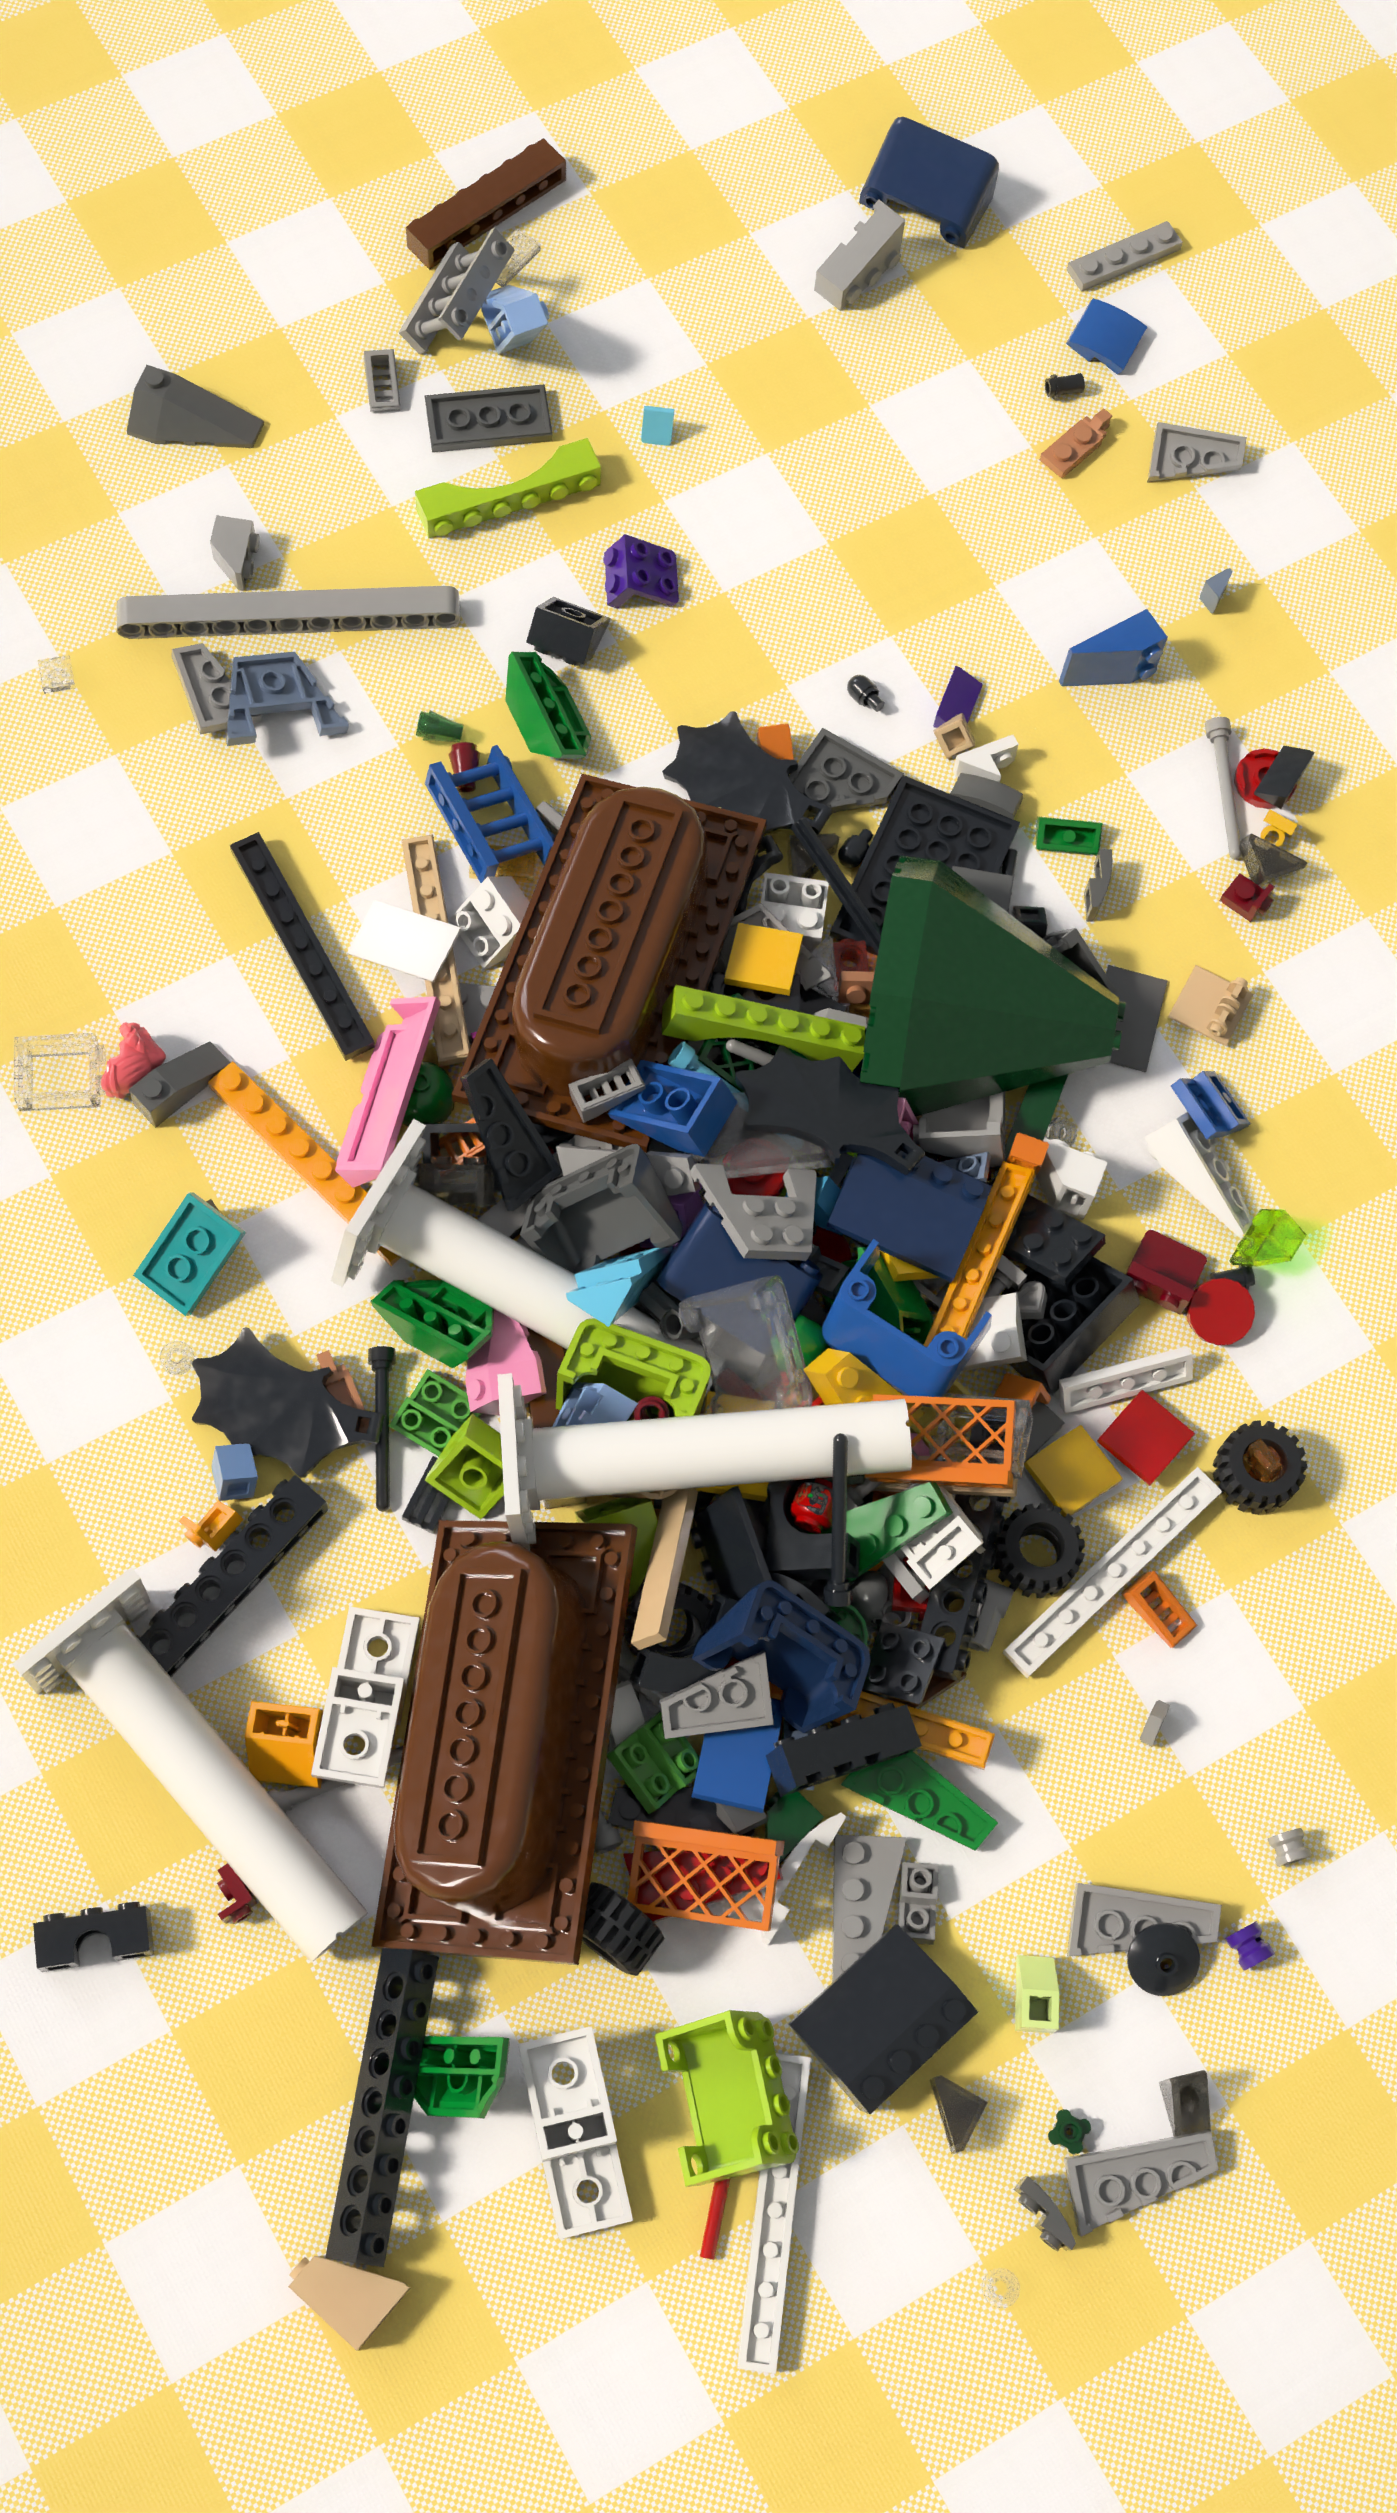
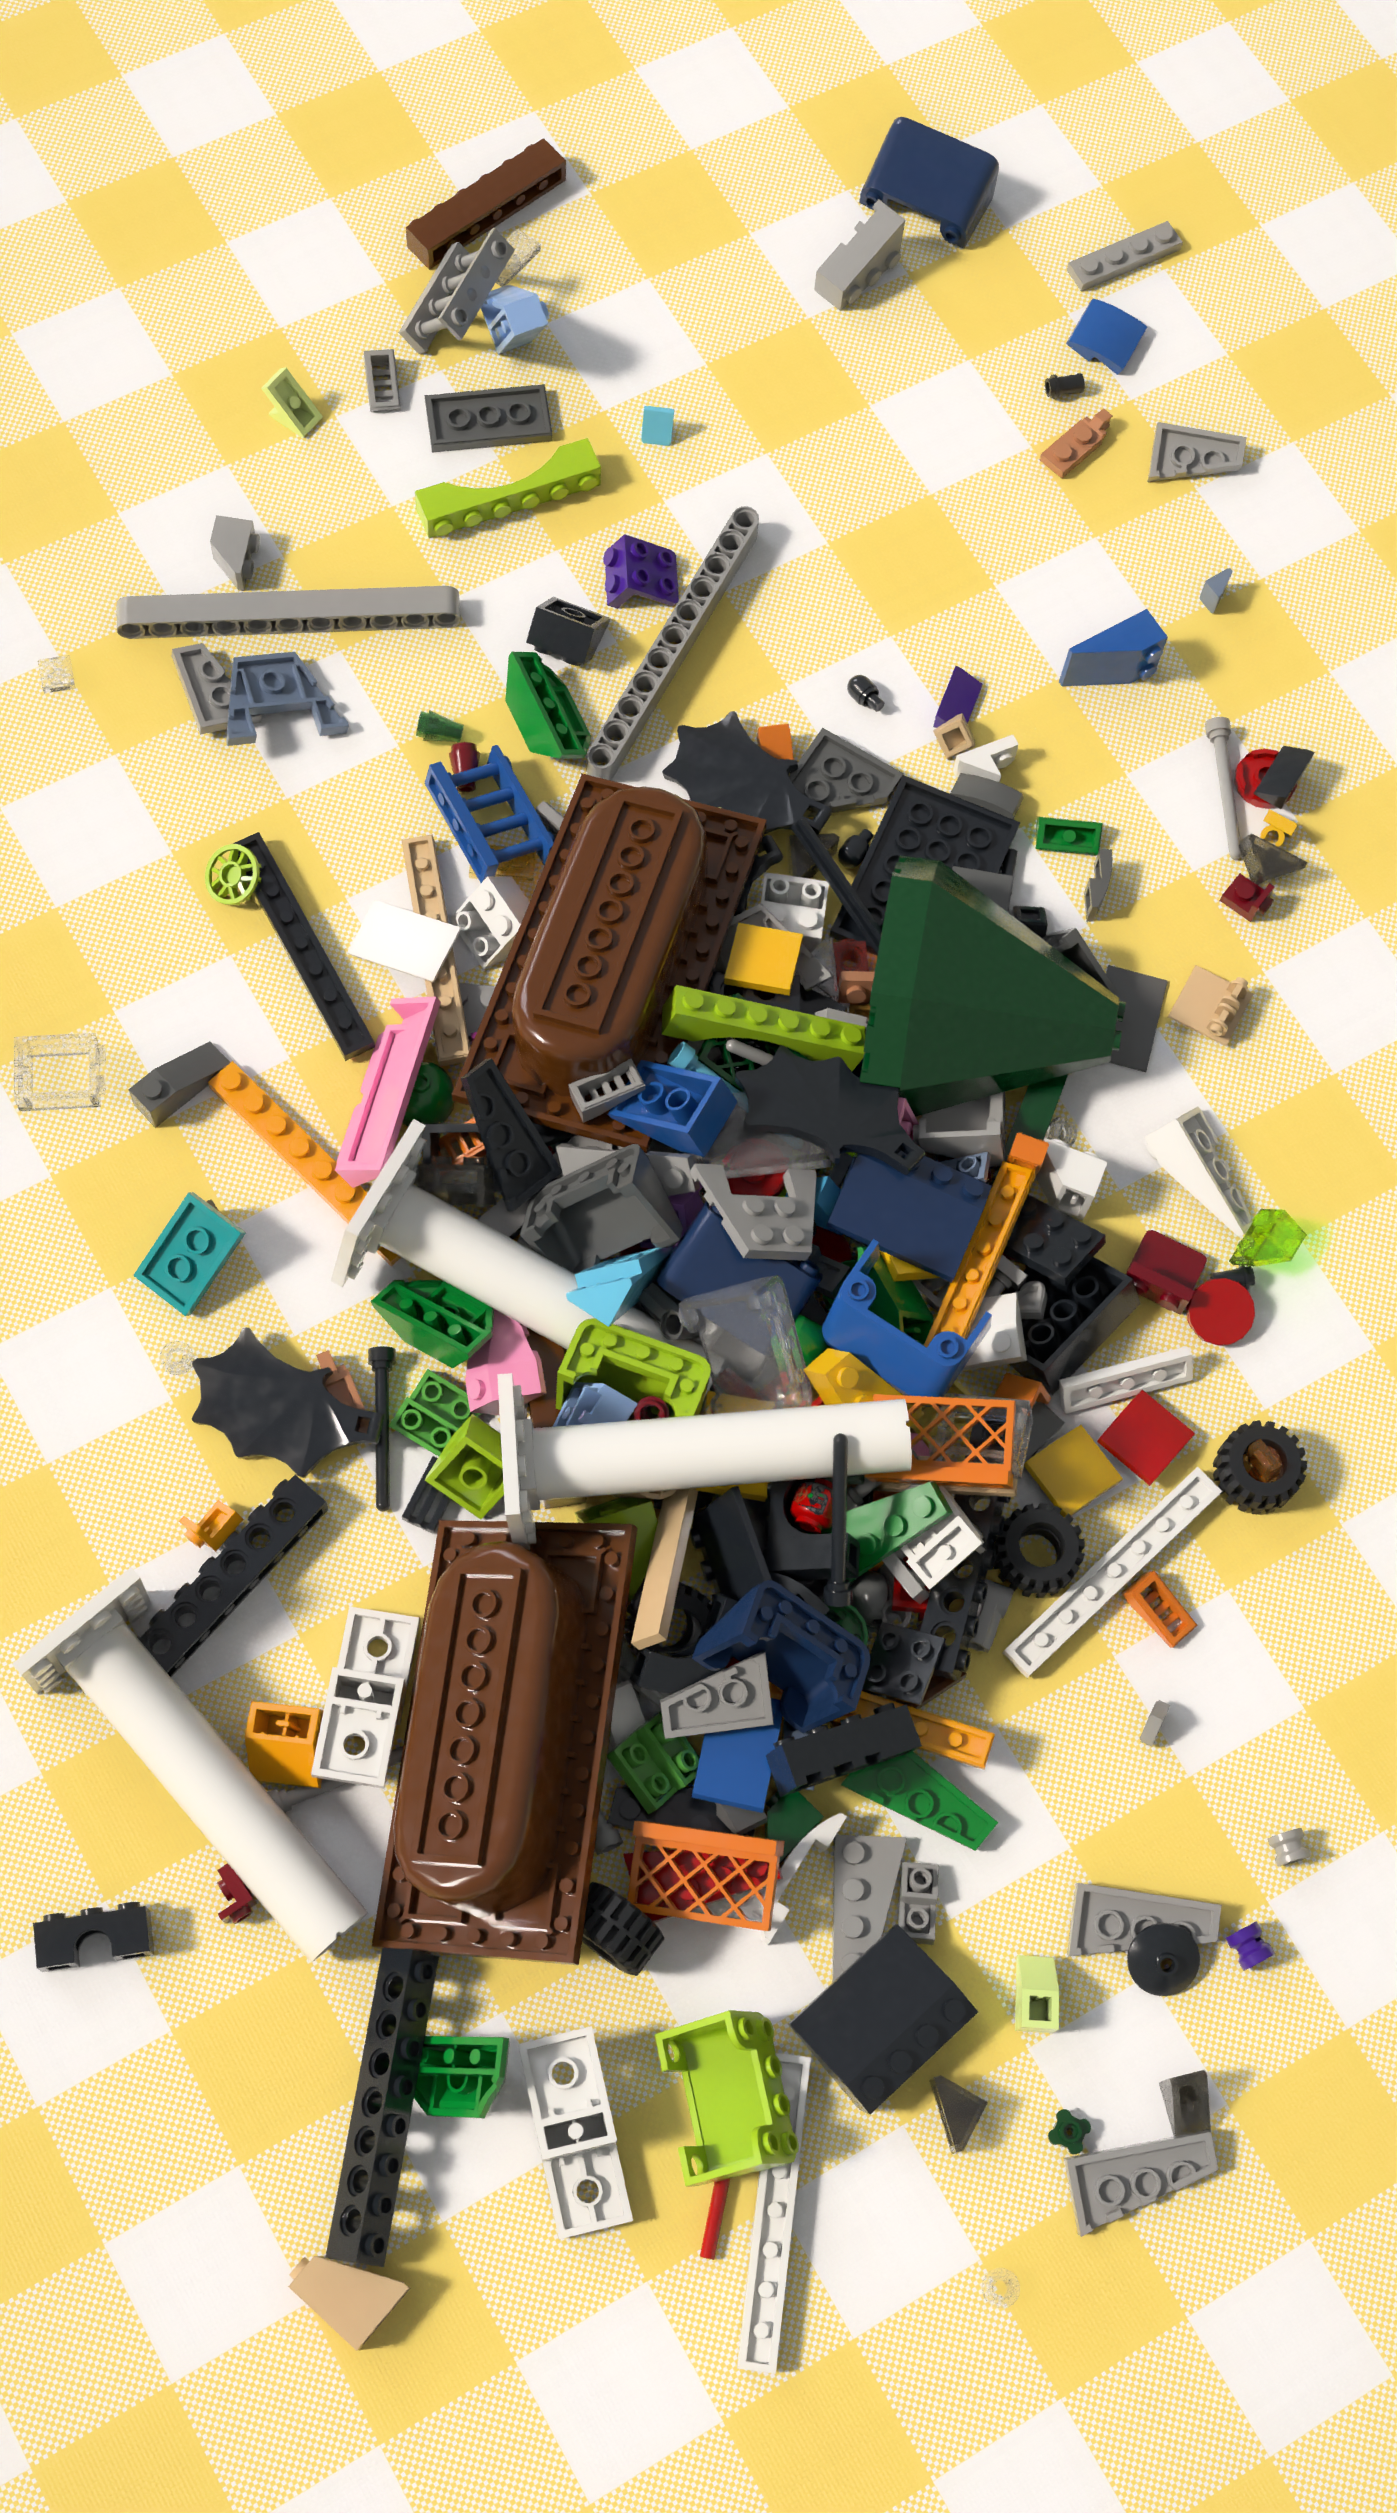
(136, 1059): coral hair -> none
(178, 410): dark grey wedge -> none
(232, 874): none -> lime wheel
(234, 1472): medium blue panel -> none
(291, 403): none -> yellowish green slope
(672, 655): none -> light grey beam
(1052, 2223): dark grey slope -> none
(1210, 1105): blue slope -> none

